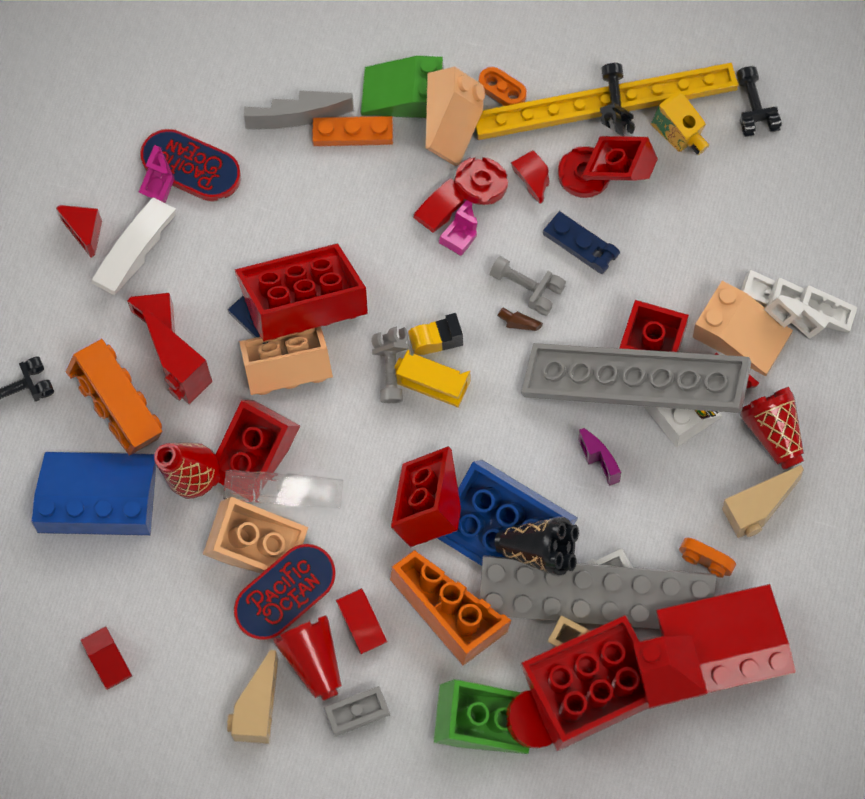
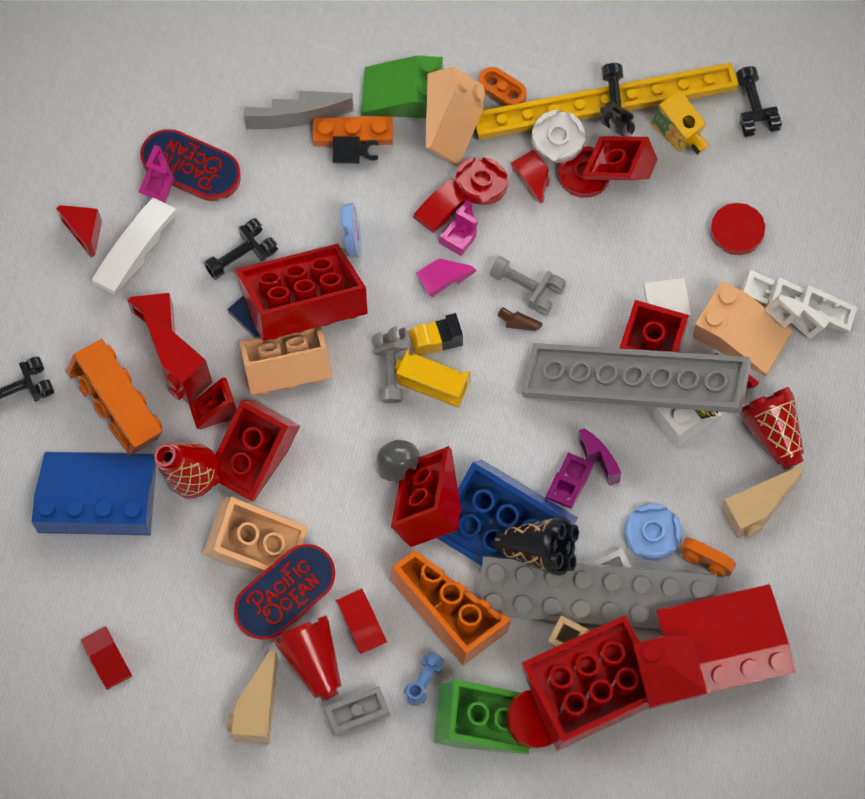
(214, 405): none -> red slope
(251, 229): none -> black bar
(283, 489): clear slope -> none
(348, 149): none -> black plate
(352, 230): none -> light blue tile
(396, 458): none -> dark grey hair
(415, 690): none -> medium blue bar
(443, 273): none -> dark pink slope
(558, 136): none -> white tile
(570, 480): none -> magenta slope
(580, 242): dark blue plate -> none
(653, 532): none -> light blue tile
(668, 294): none -> white sticker
(738, 228): none -> red tile

